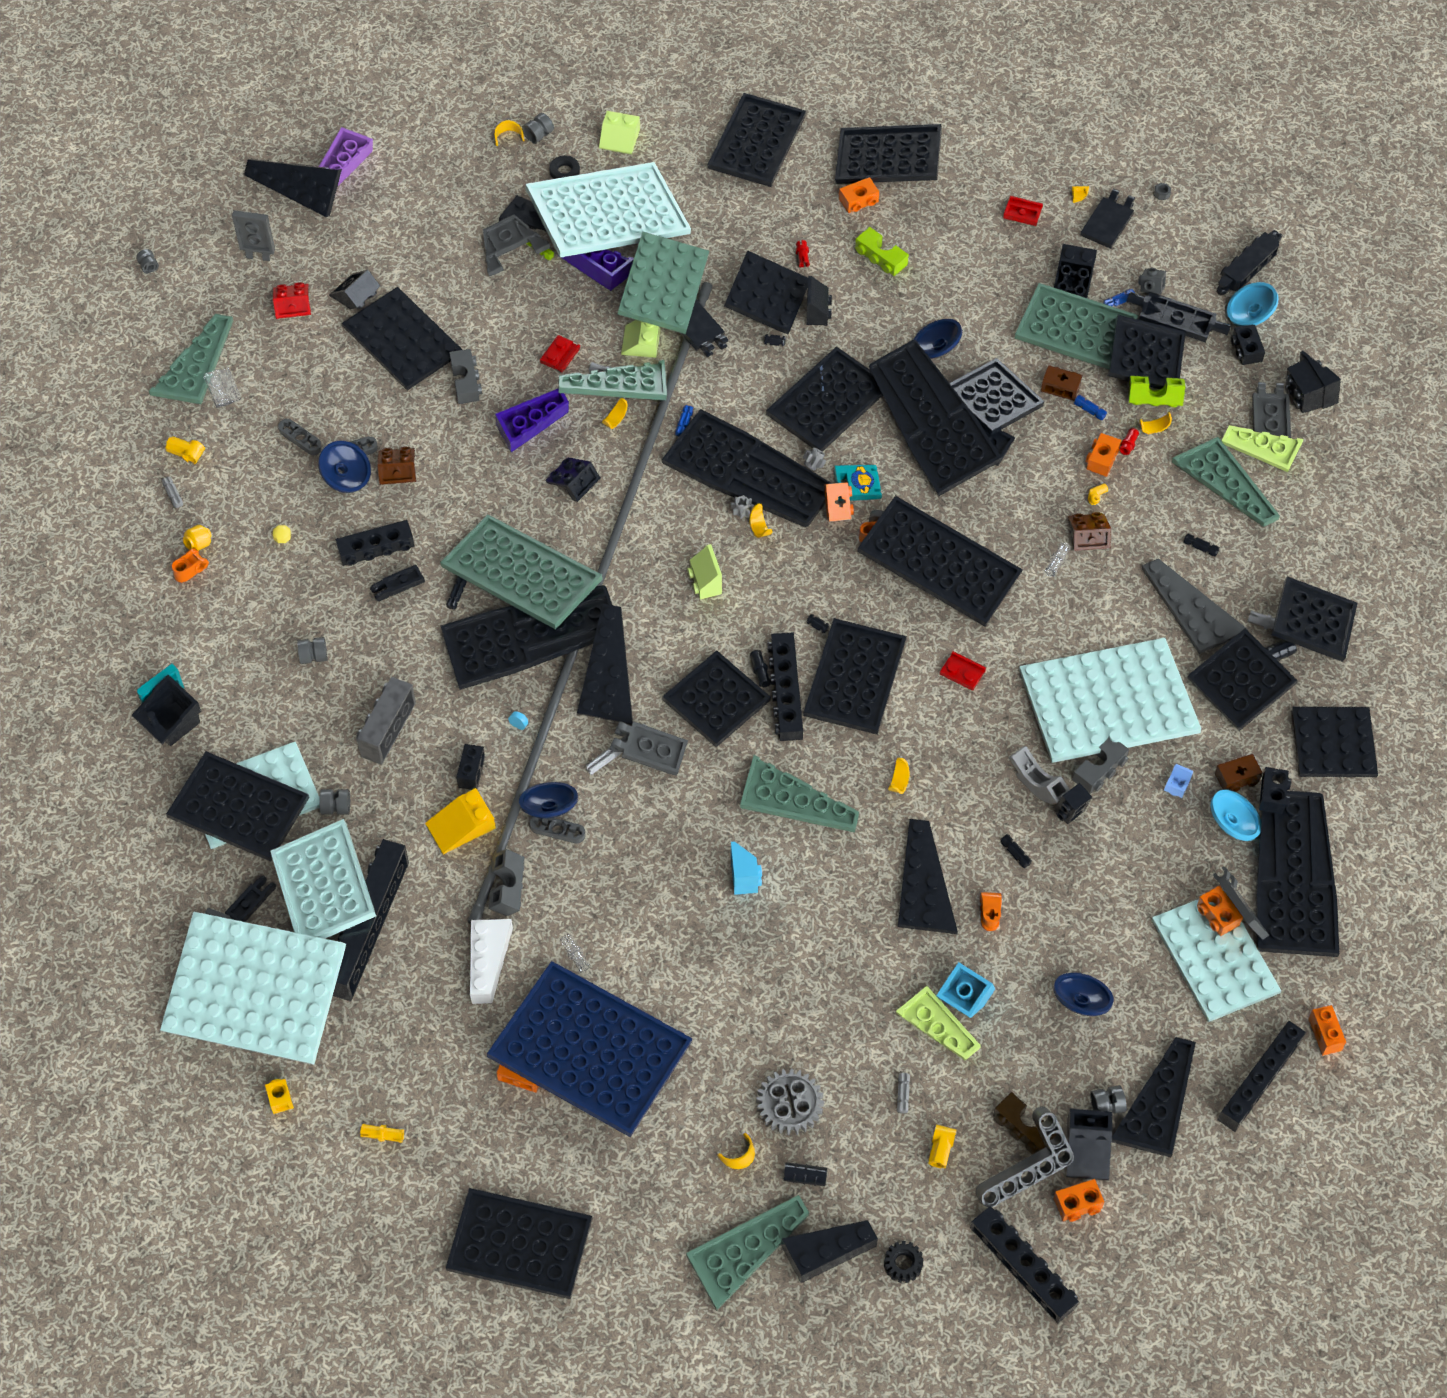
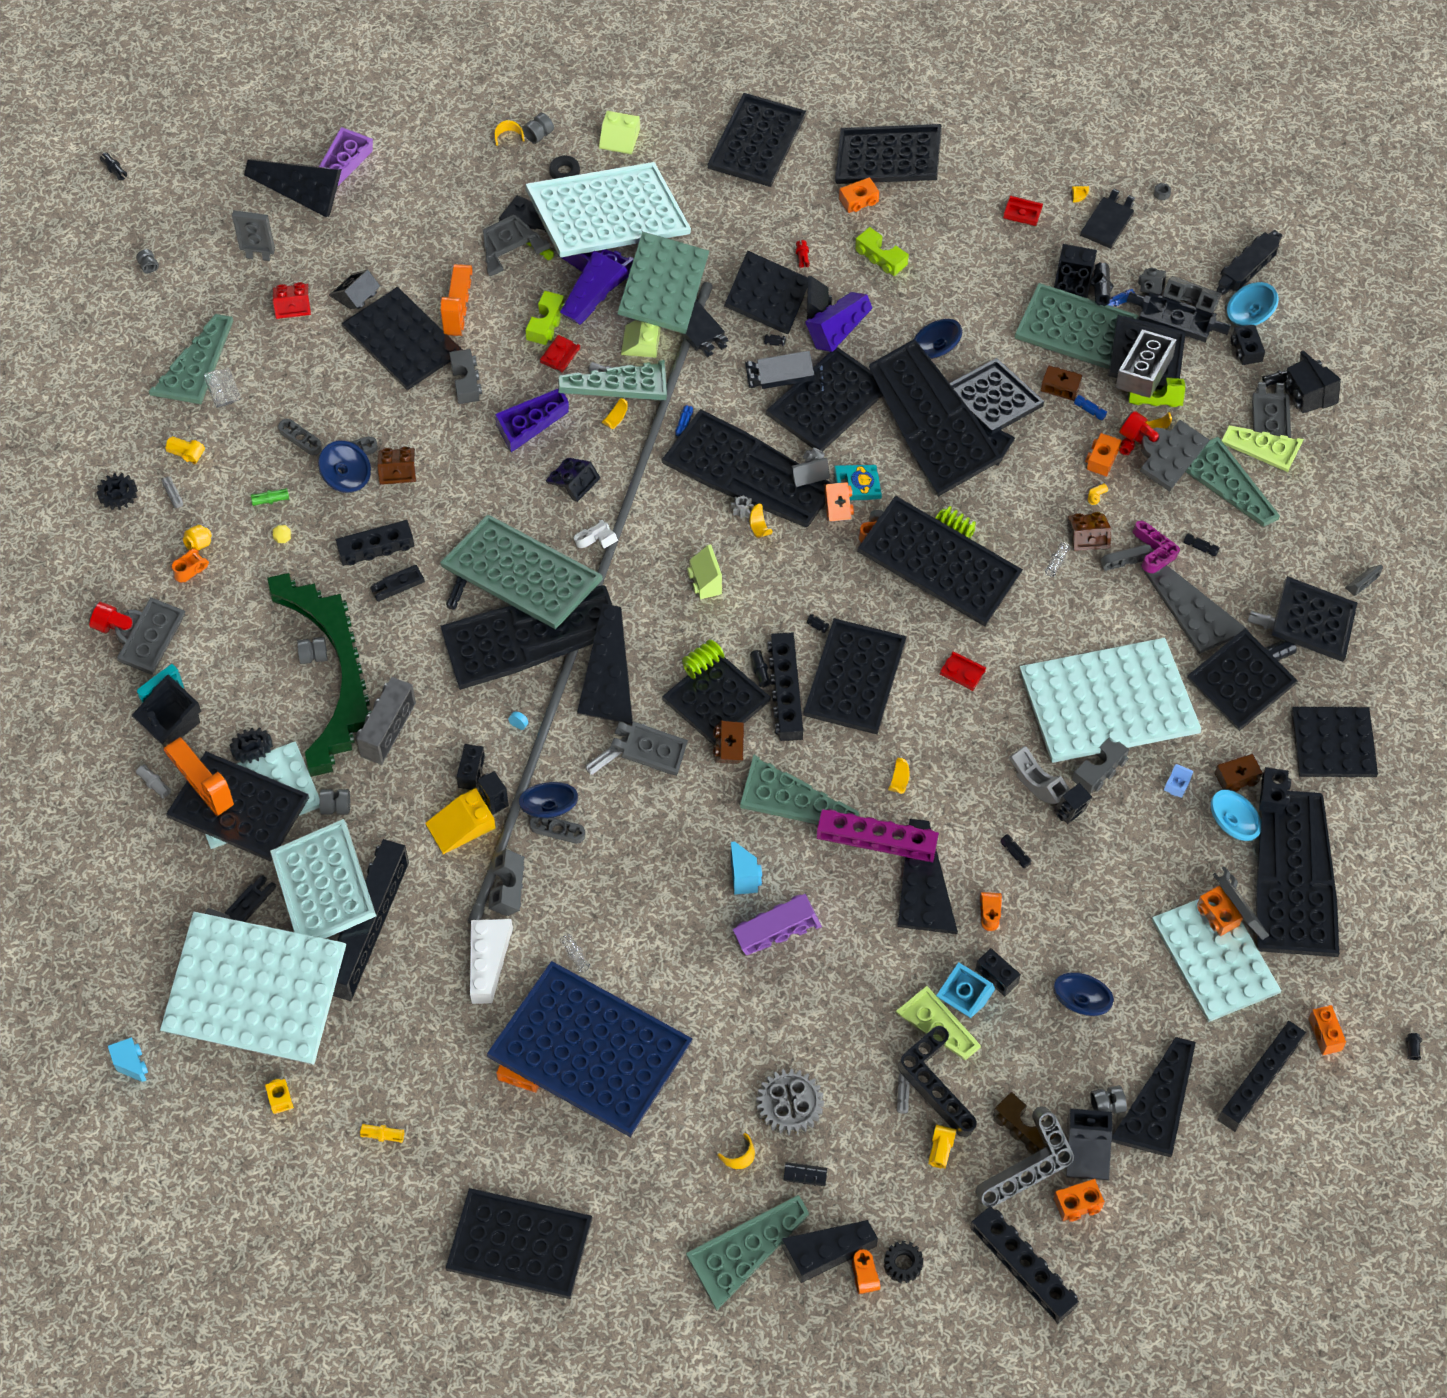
(113, 166): none -> black pin
(117, 491): none -> black gear
(126, 1059): none -> medium azure slope
(142, 633): none -> dark grey plate
(153, 781): none -> light grey pin
(210, 787): none -> orange beam
(251, 745): none -> black gear
(270, 497): none -> bright green pin
(351, 709): none -> dark green arch
(454, 307): none -> orange beam
(493, 792): none -> black brick
(542, 329): none -> lime arch
(592, 286): none -> dark purple wedge
(599, 531): none -> white piece
(701, 657): none -> lime piece
(735, 736): none -> reddish brown brick
(777, 924): none -> medium lavender wedge
(780, 370): none -> tile
(810, 472): none -> dark grey slope
(838, 320): none -> dark purple wedge
(865, 1275): none -> orange piece
(883, 843): none -> magenta brick
(934, 1083): none -> black beam
(956, 522): none -> lime piece
(998, 971): none -> black brick
(1102, 284): none -> black piece
(1124, 557): none -> dark grey beam
(1146, 363): none -> flat silver brick
(1152, 562): none -> magenta beam
(1168, 451): none -> dark grey plate
(1200, 296): none -> dark grey arch
(1274, 378): none -> black axle
(1364, 580): none -> dark grey slope
(1413, 1041): none -> black pin

